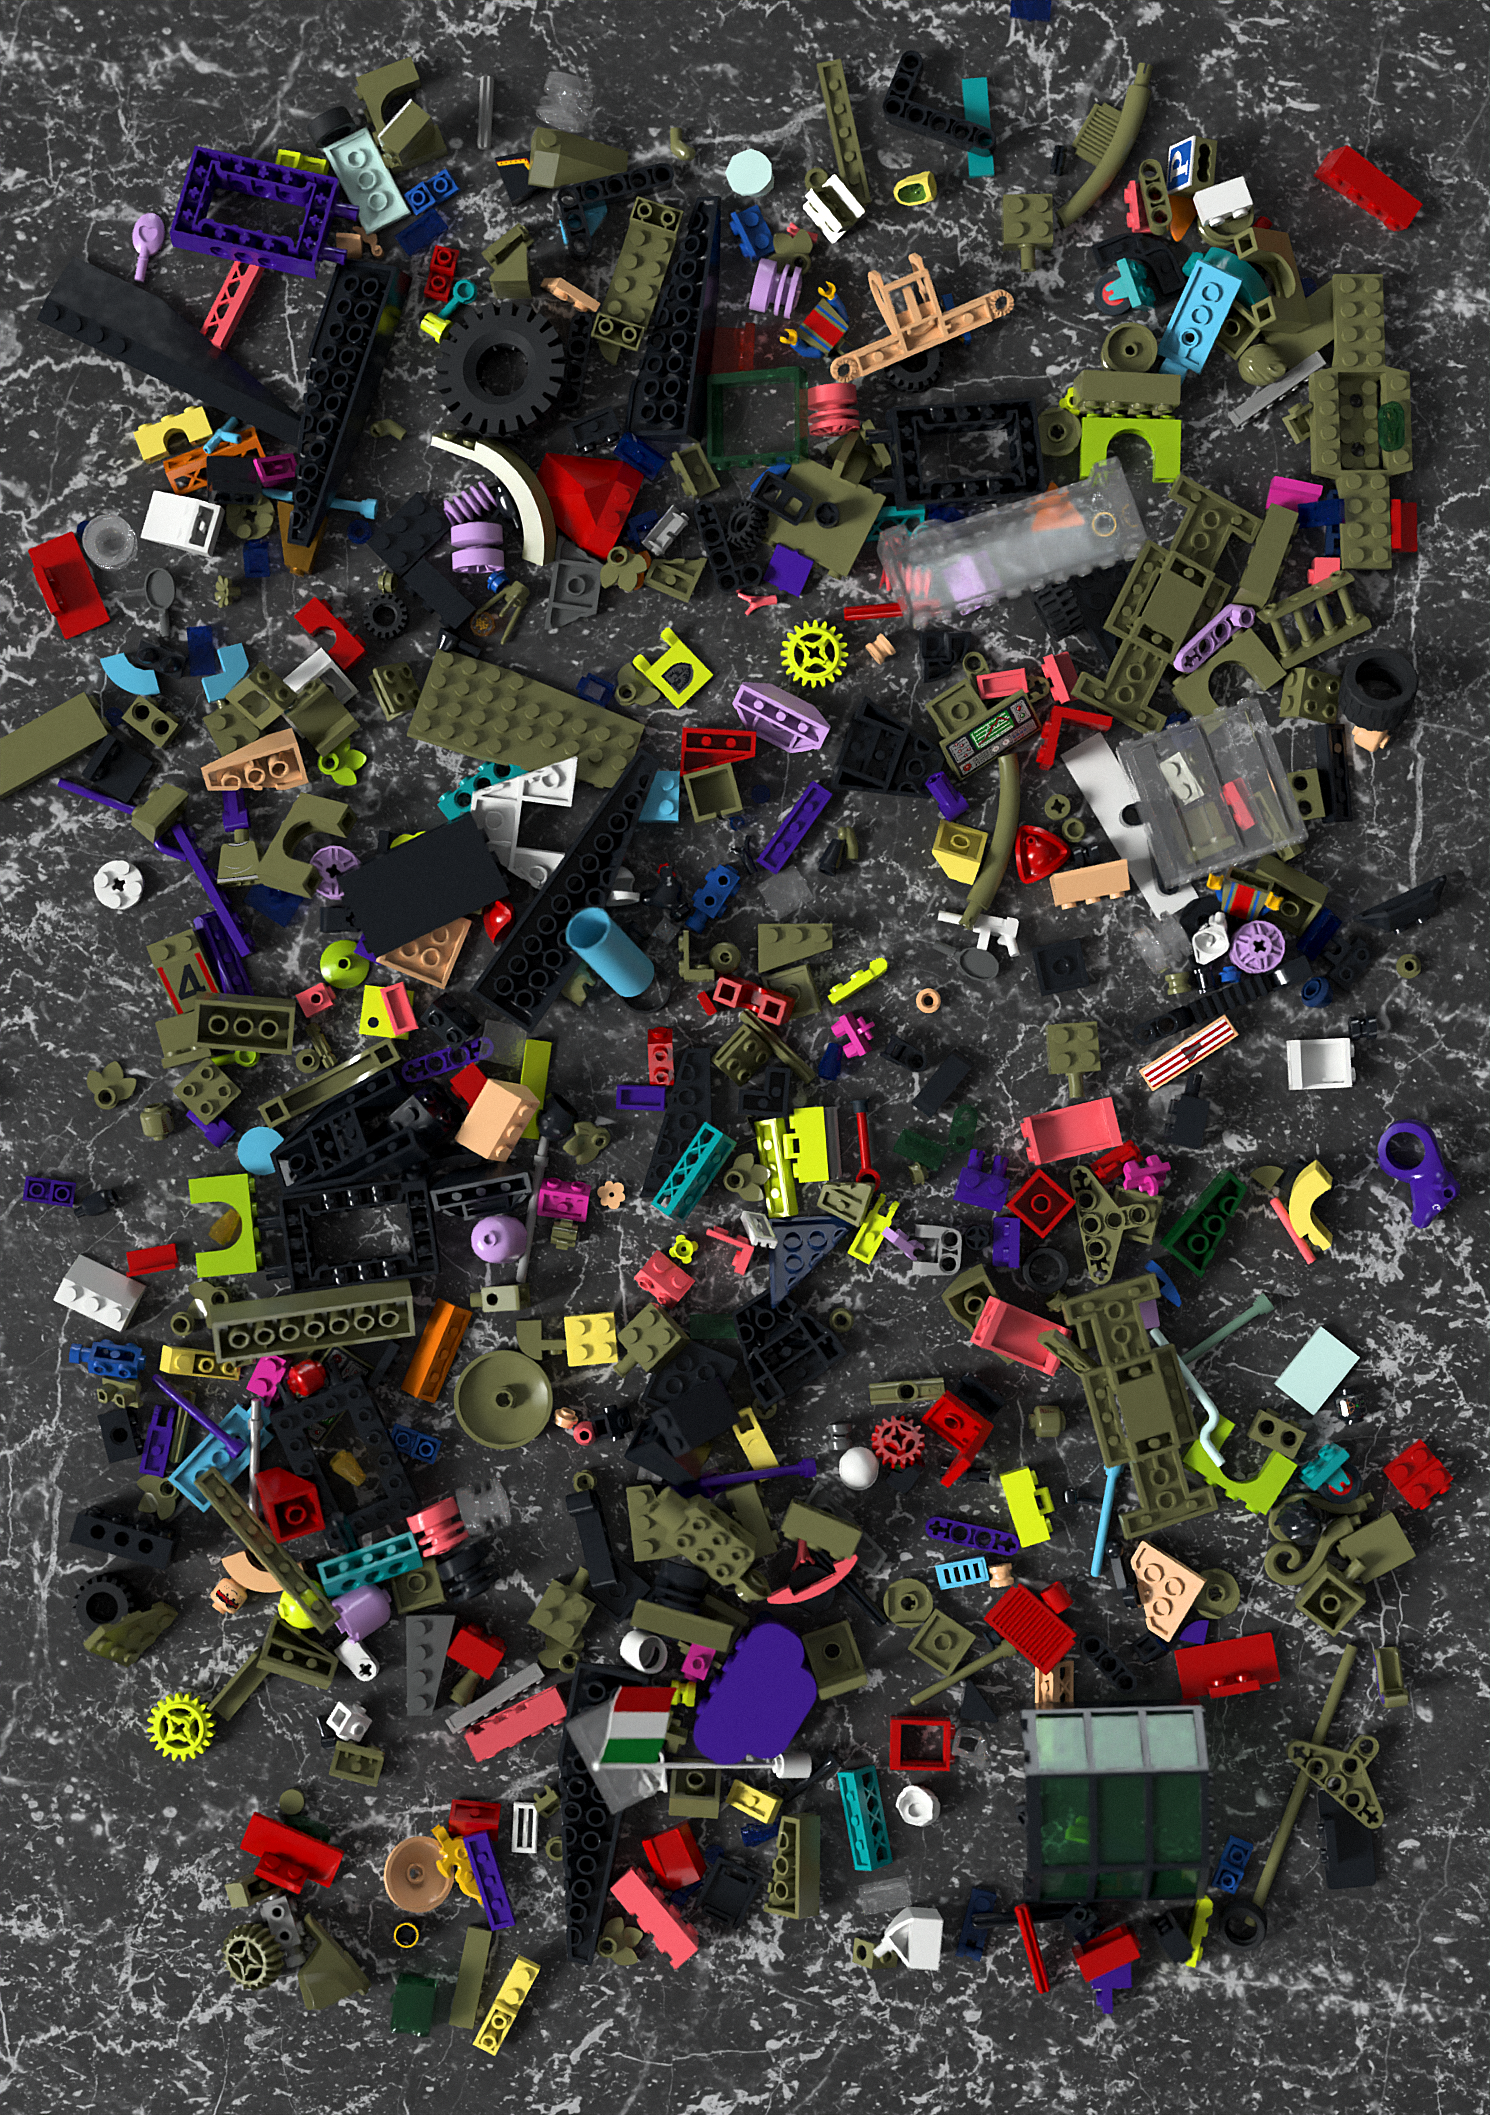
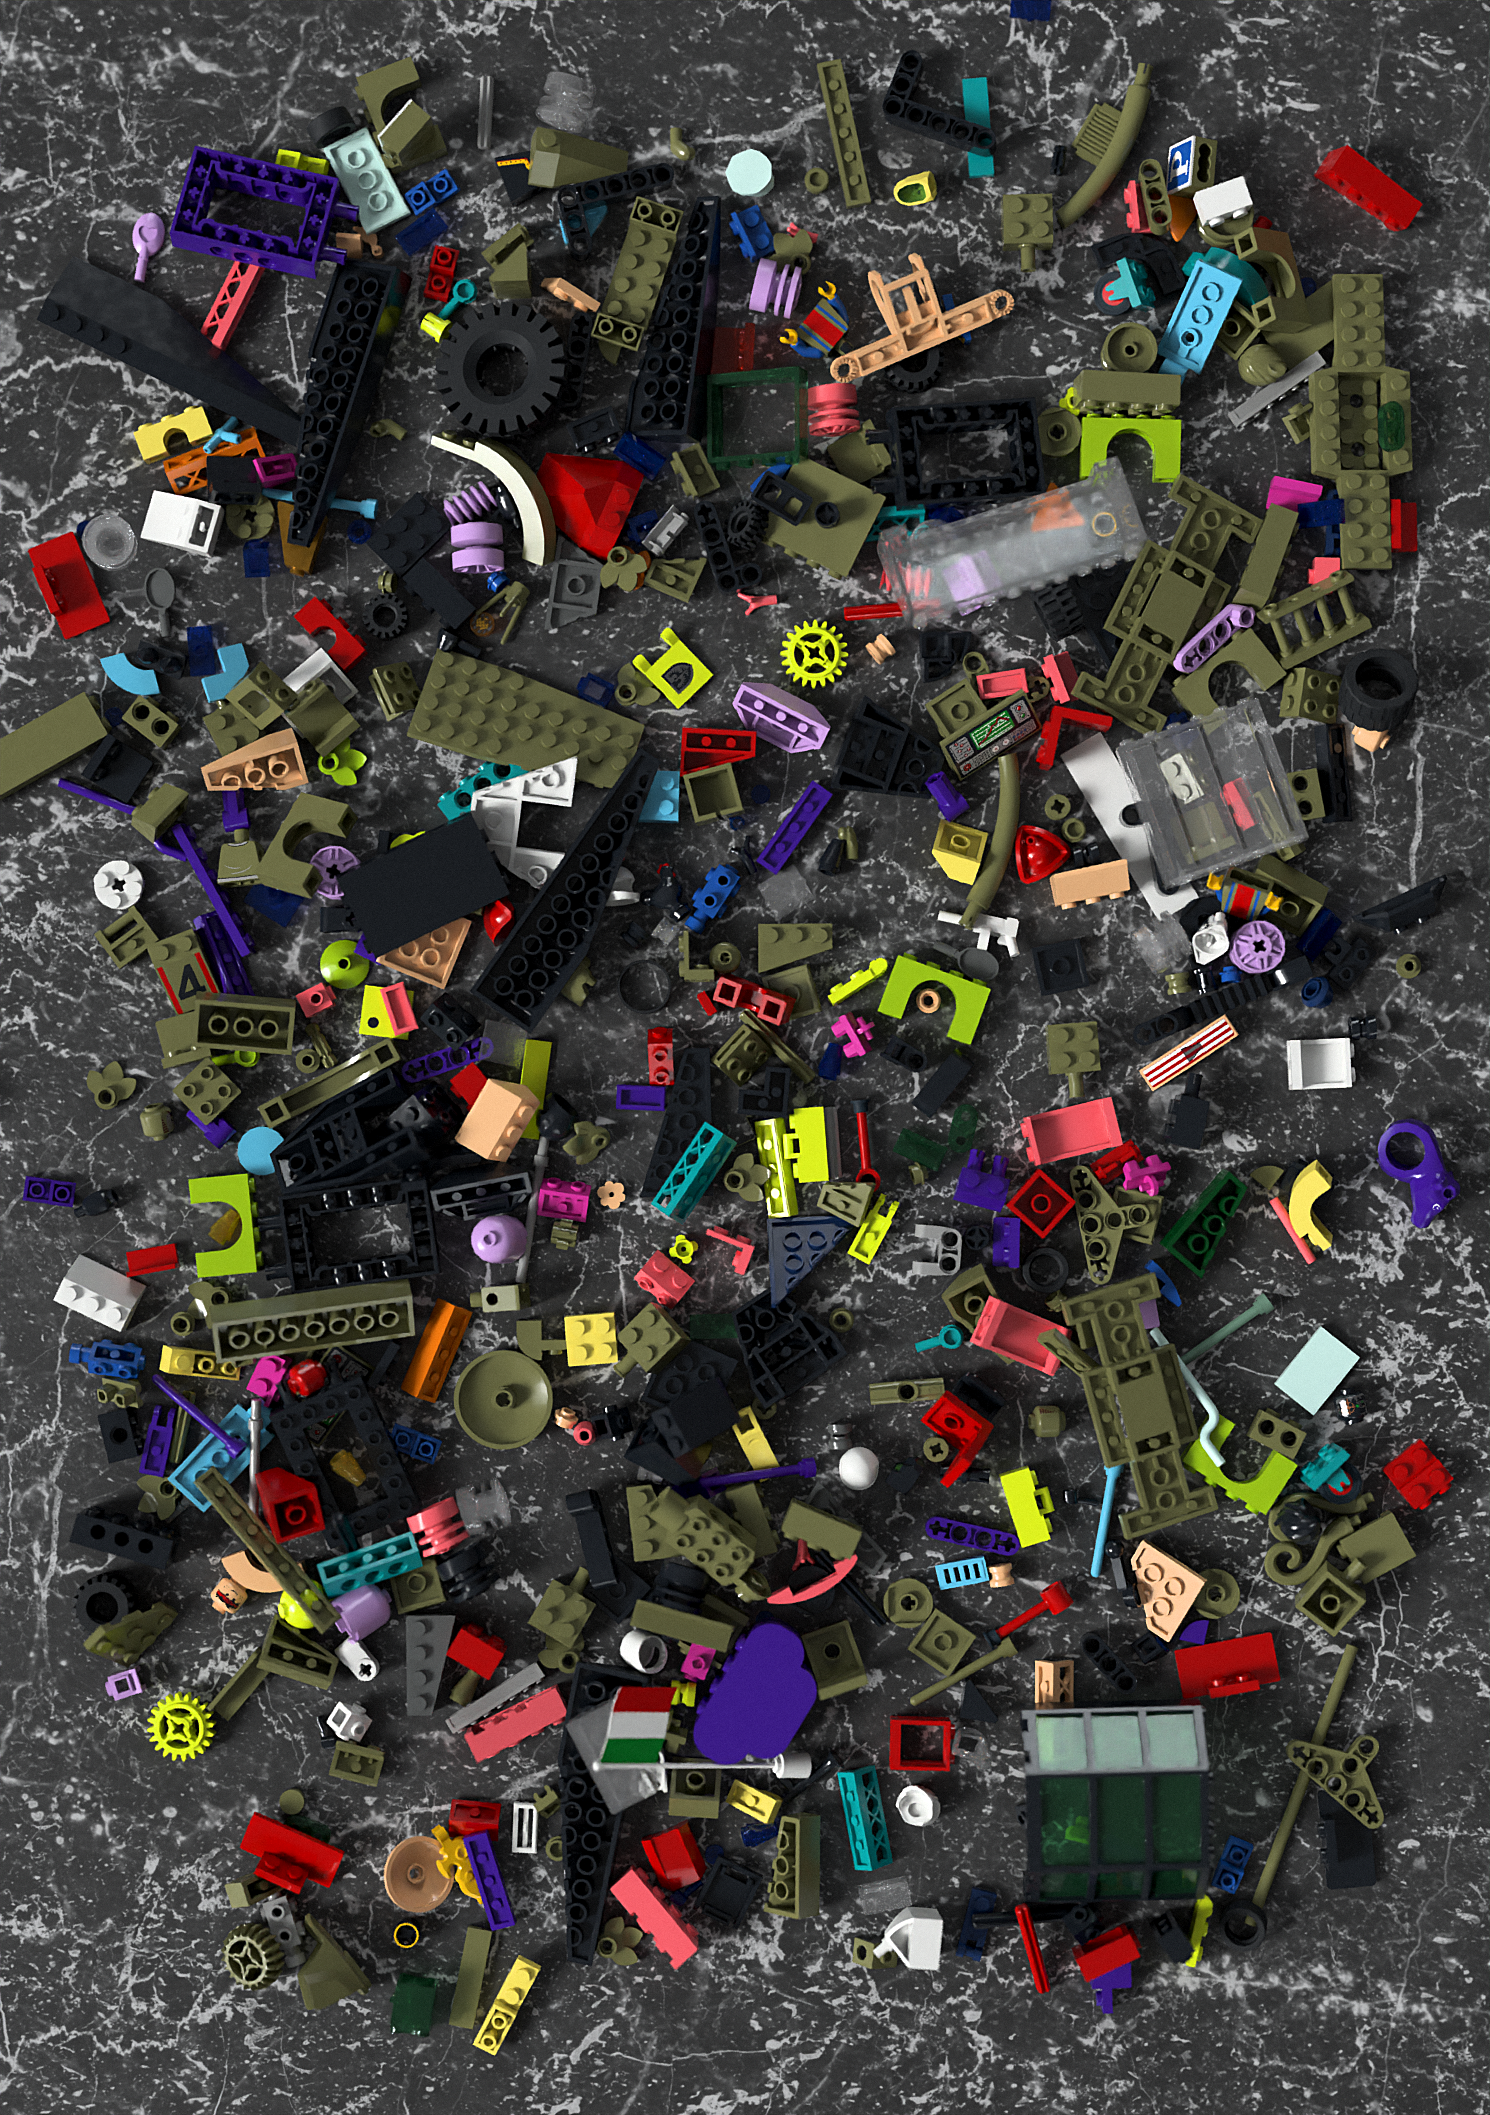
(124, 1683): none -> lavender window
(130, 944): none -> olive plate
(226, 591): olive plant -> none
(580, 1476): olive plate -> none
(610, 952): medium azure piece -> none
(755, 1229): white tile -> none
(788, 569): dark purple piece -> none
(833, 208): bracket -> none
(850, 463): olive panel -> none
(900, 1240): lavender plate -> none
(905, 1435): red gear -> none
(932, 1446): none -> olive wheel
(949, 1337): none -> teal plate
(969, 996): none -> lime arch
(1031, 1628): red window -> none
(1390, 1677): olive animal -> none

